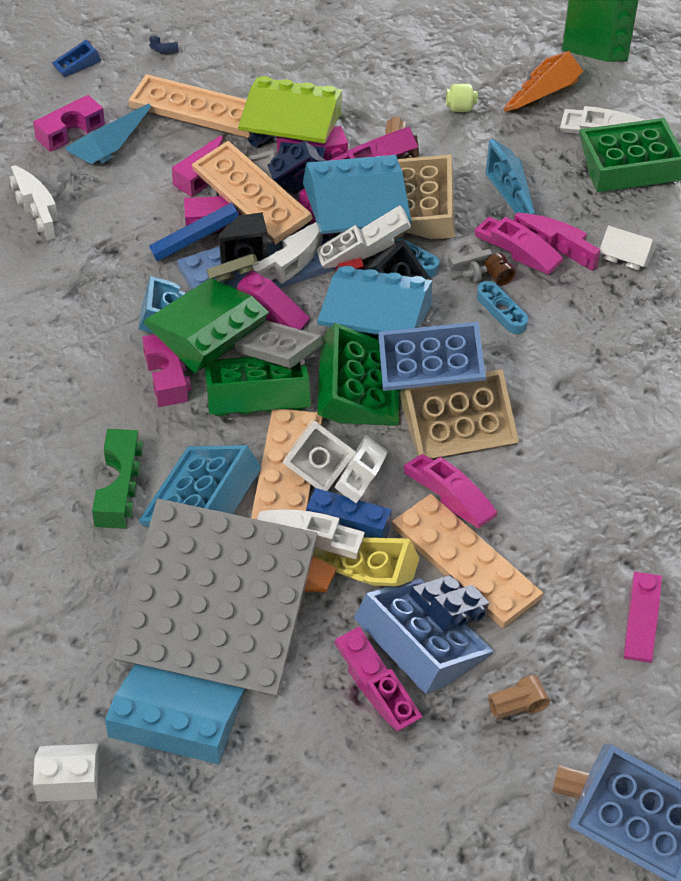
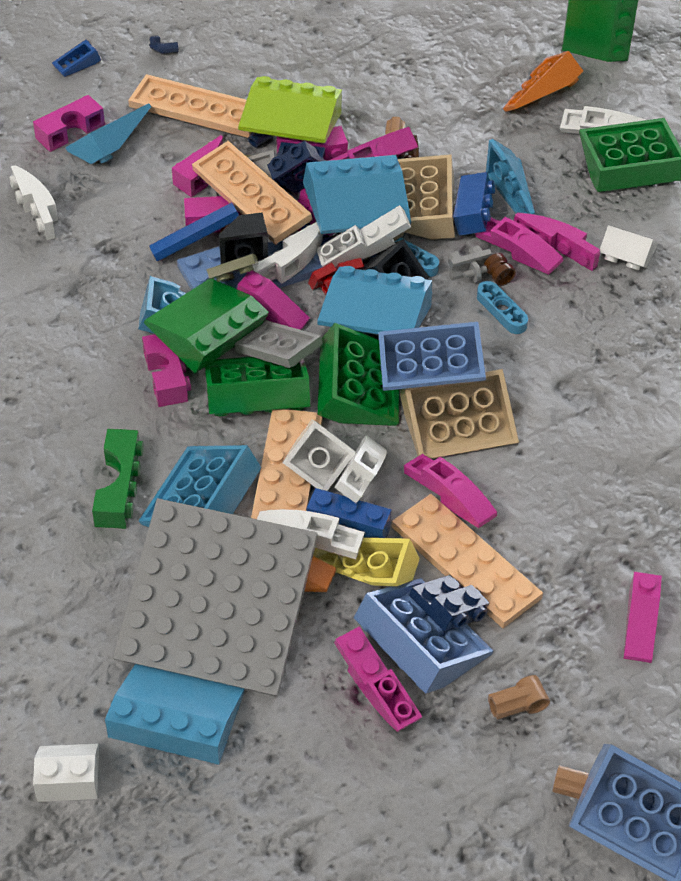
(322, 277): none -> red tile
(461, 97): yellowish green head -> none
(473, 203): none -> blue brick

